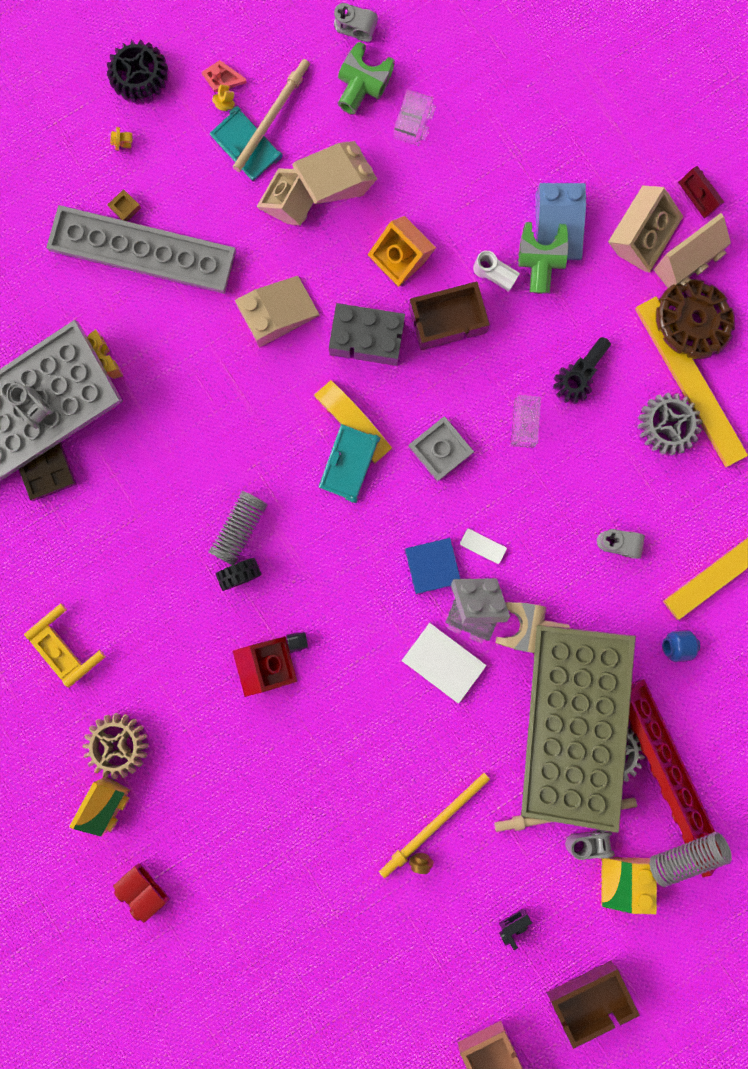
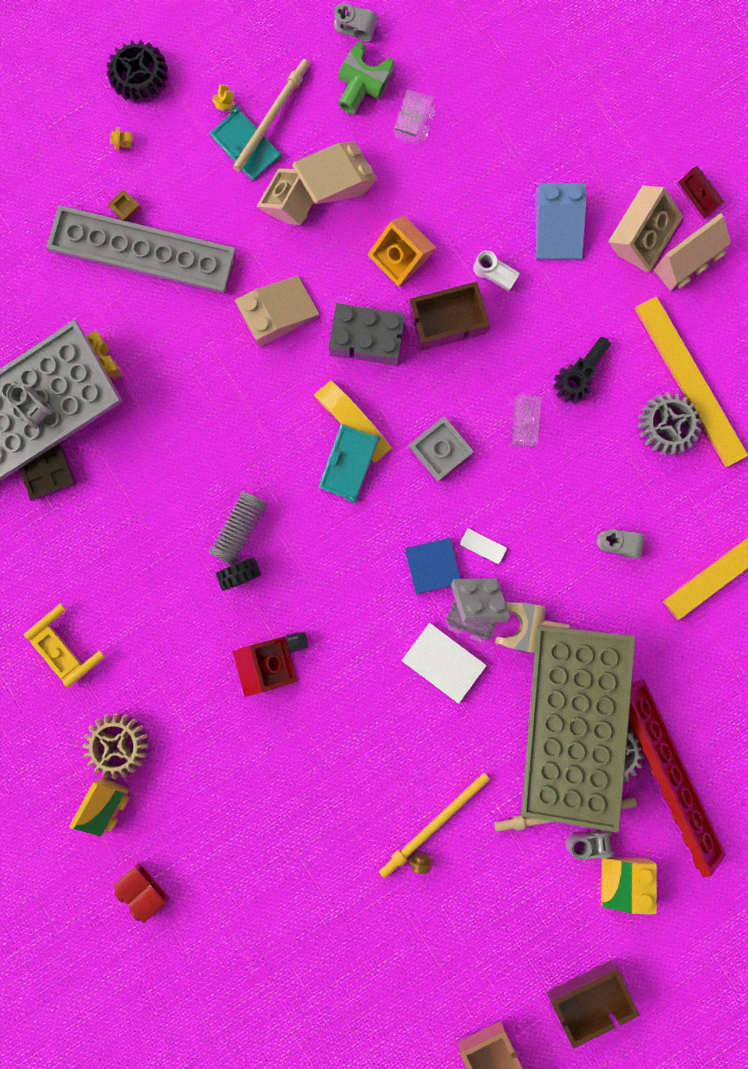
(222, 74): coral piece -> none
(513, 924): black bracket -> none
(542, 257): bright green connector -> none
(670, 866): light grey piece -> none
(681, 646): blue head -> none
(686, 327): reddish brown plate -> none

